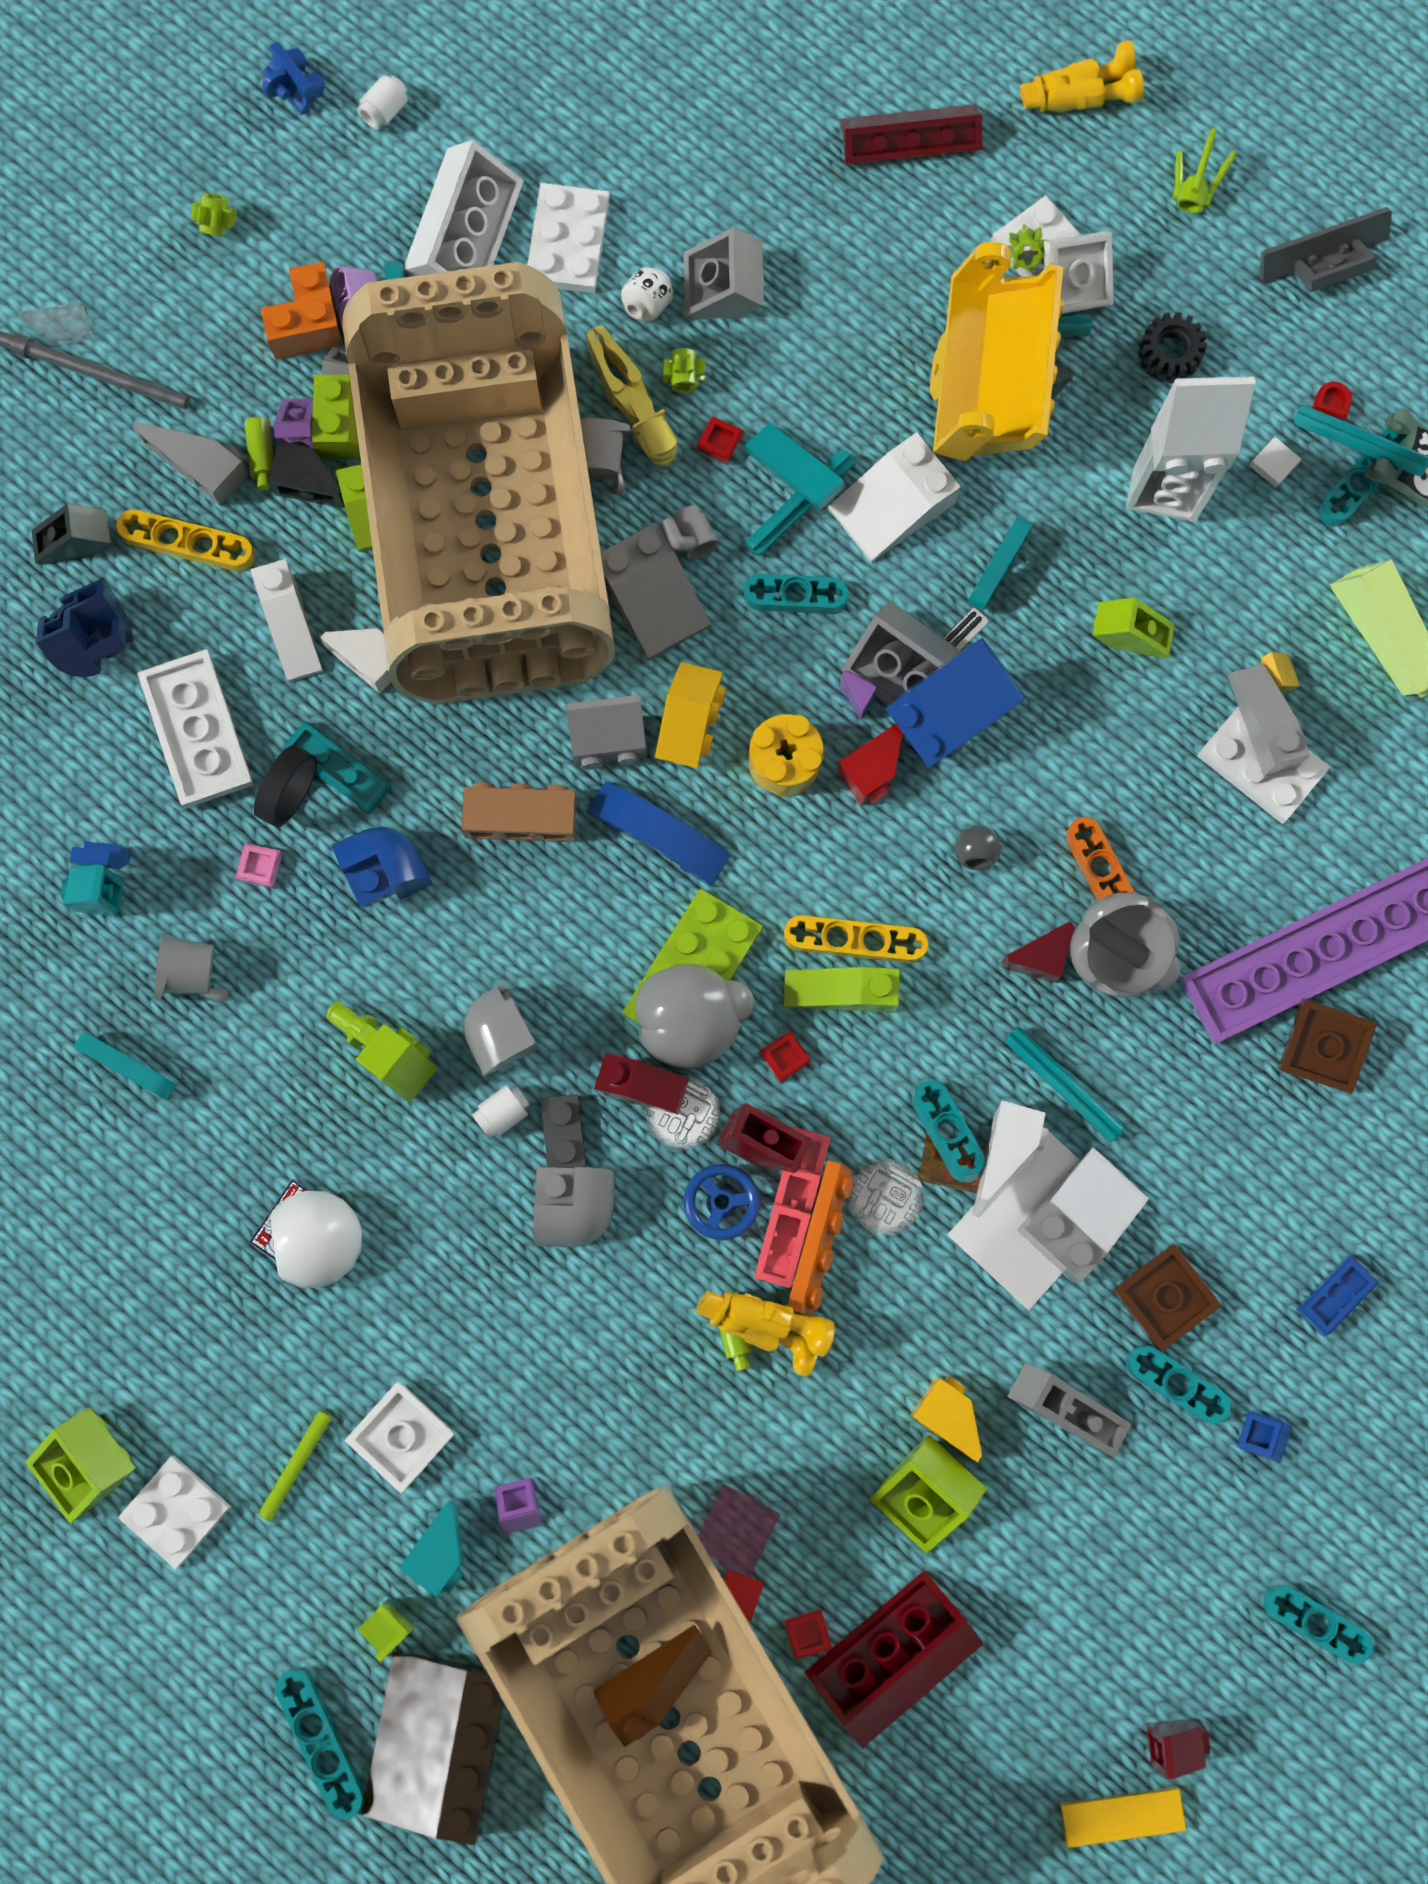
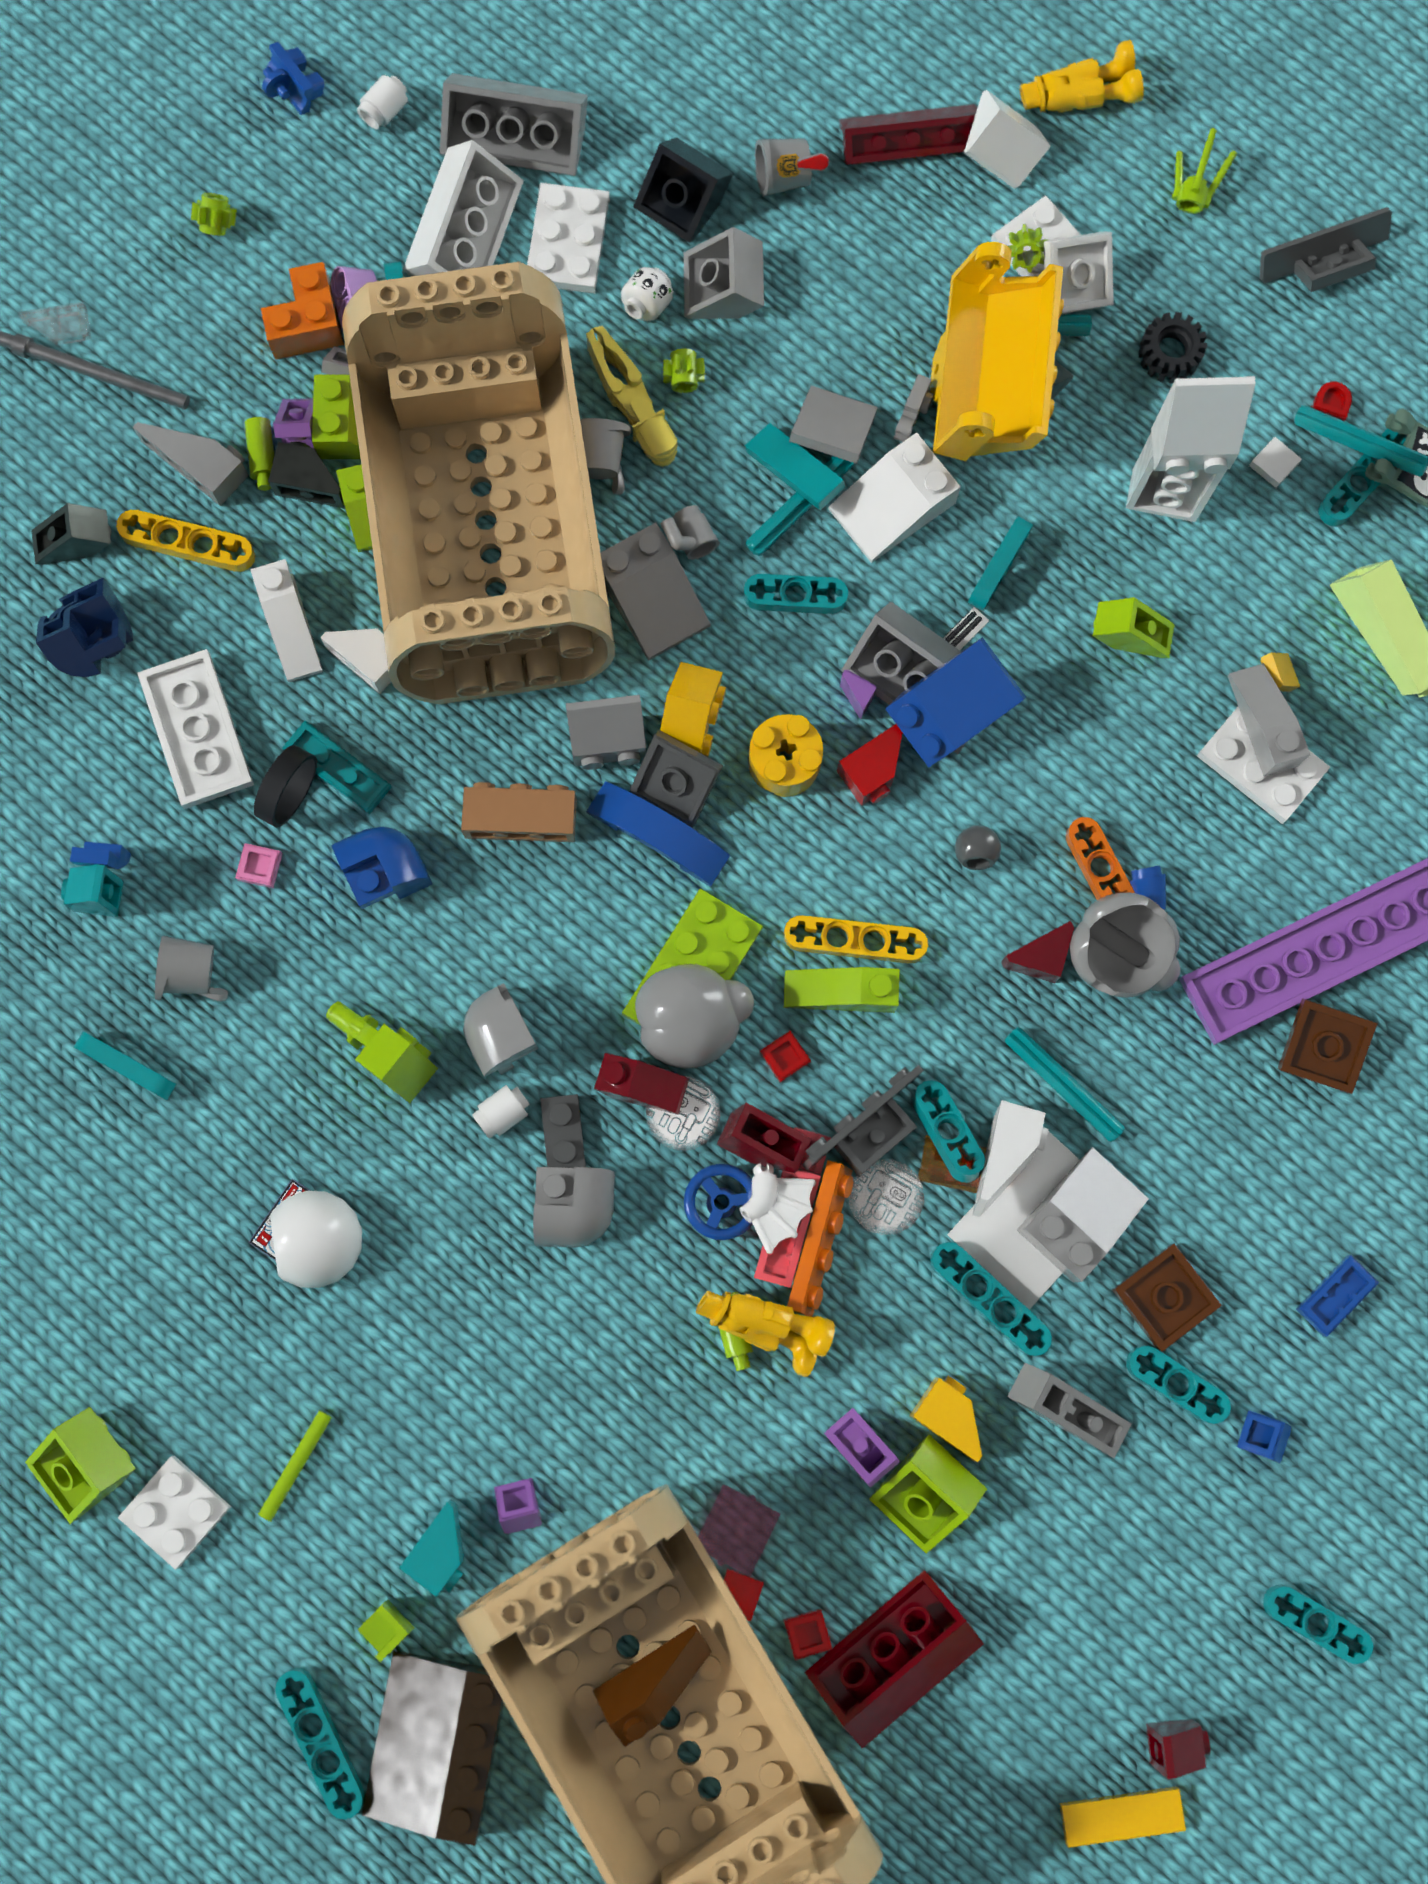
(400, 1437): white plate -> none
(515, 122): none -> light grey slope
(676, 778): none -> dark grey tile
(682, 188): none -> black slope
(720, 440): red tile -> none
(776, 1205): none -> white arm
(785, 164): none -> light grey hat
(833, 424): none -> light grey tile
(861, 1447): none -> medium lavender slope
(872, 1132): none -> dark grey bracket
(917, 402): none -> light grey plate
(987, 1302): none -> teal beam
(1004, 141): none -> white slope
(1150, 883): none -> blue cone

